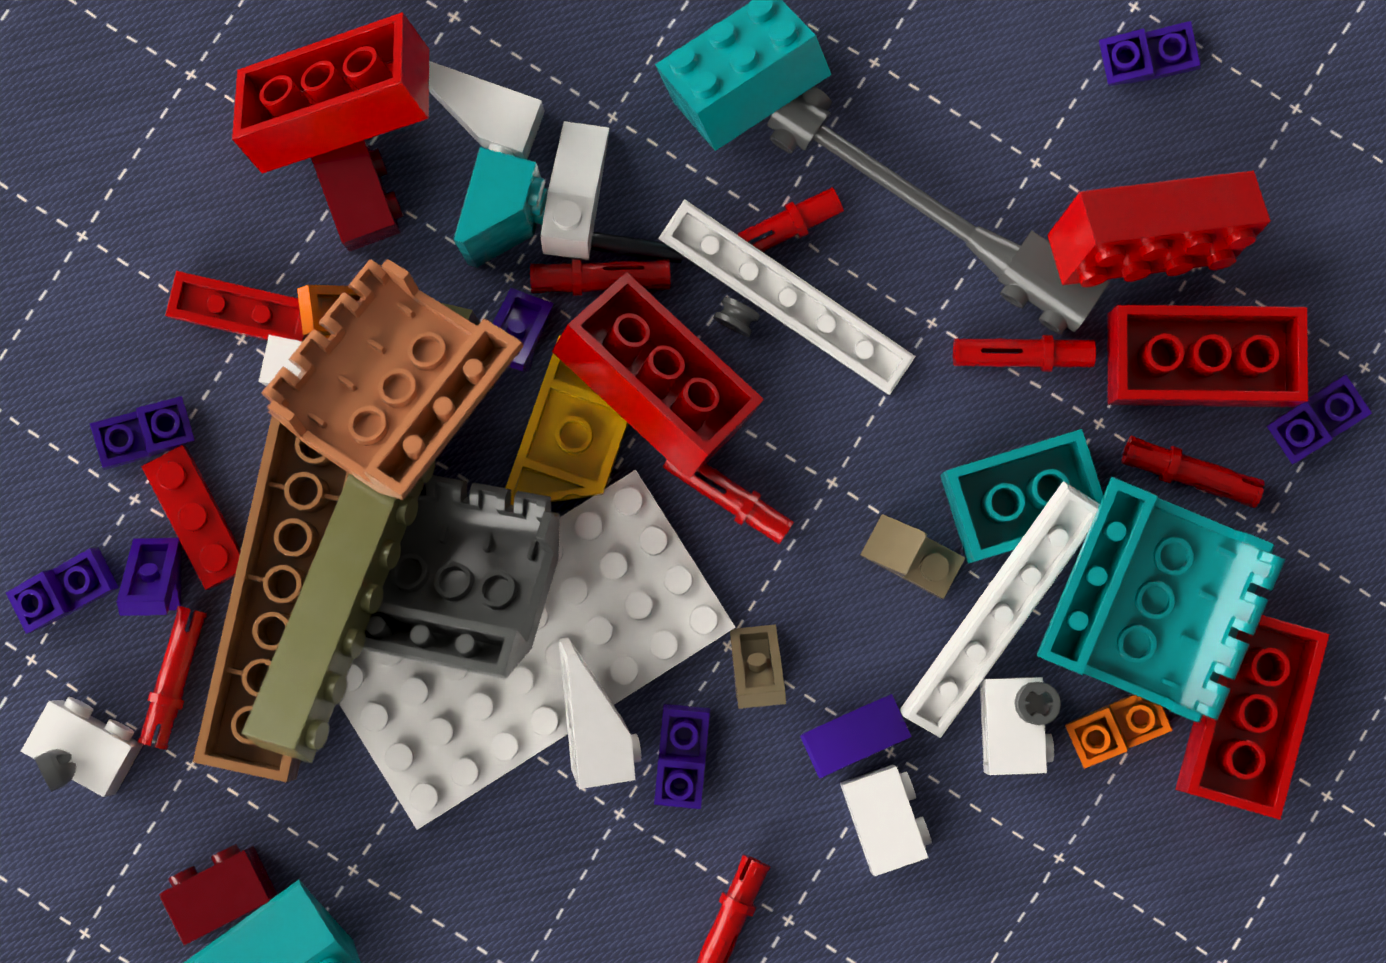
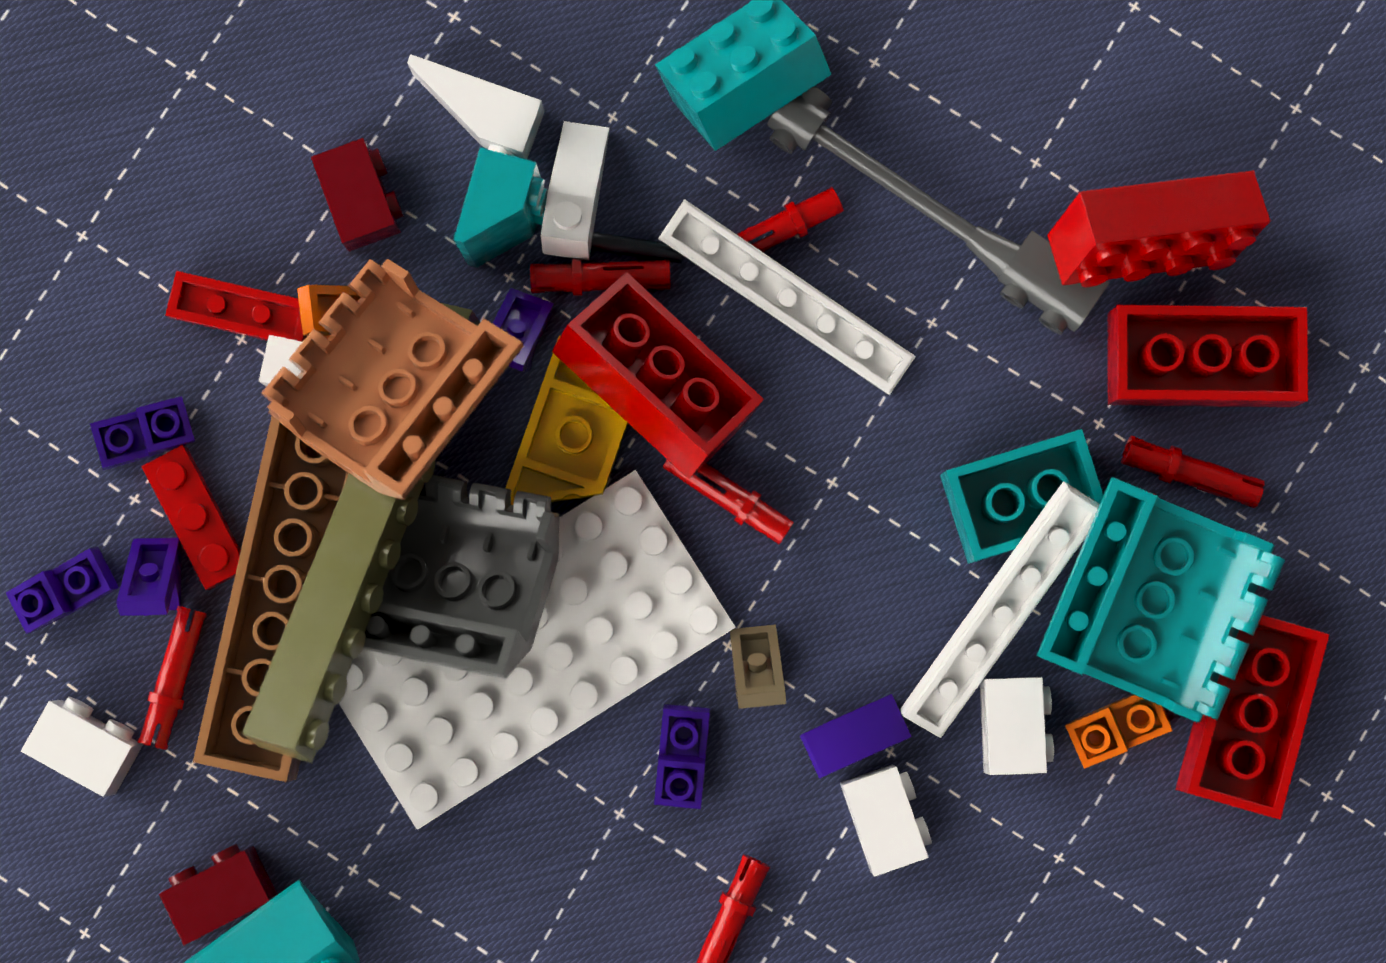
(56, 768): dark grey hinge -> none
(332, 93): red brick -> none
(597, 735): white slope -> none
(736, 316): dark grey bush -> none
(912, 556): dark tan slope -> none
(1031, 353): red pin -> none
(1037, 688): dark grey bush -> none
(1149, 54): dark purple slope -> none
(1318, 419): dark purple slope -> none

